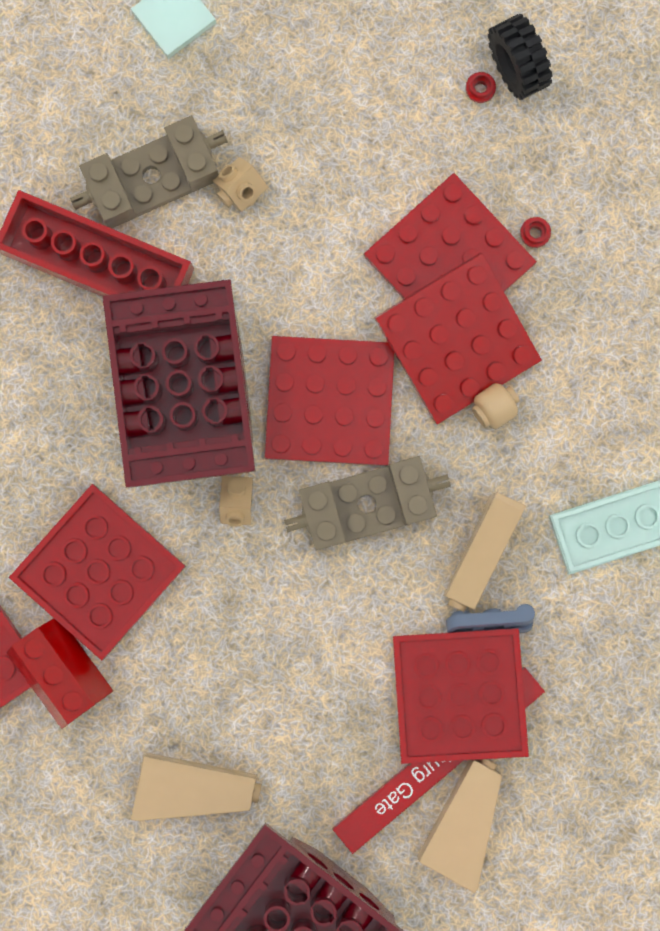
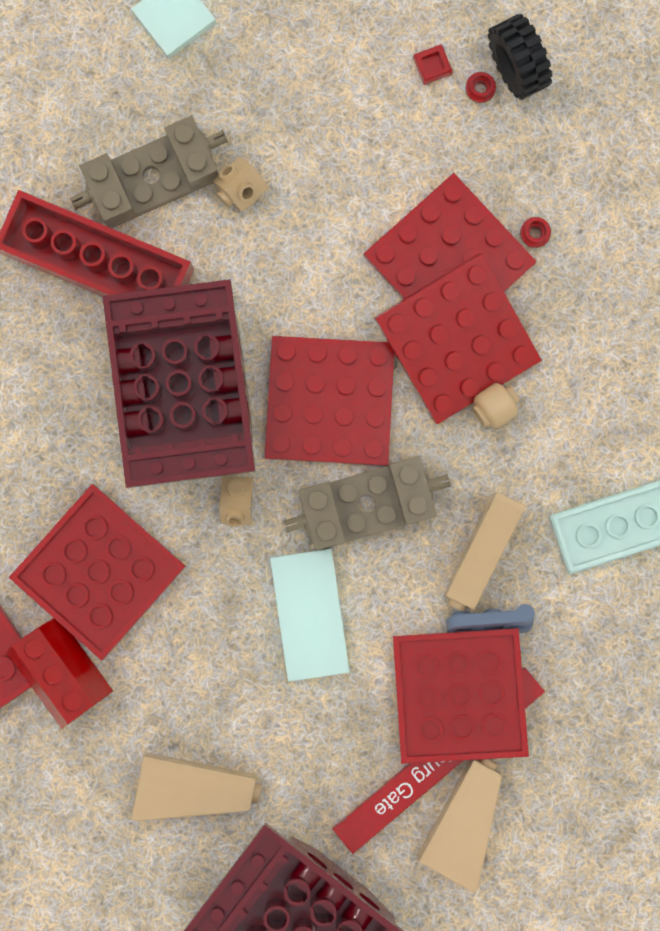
(309, 615): none -> light aqua tile
(432, 64): none -> red tile

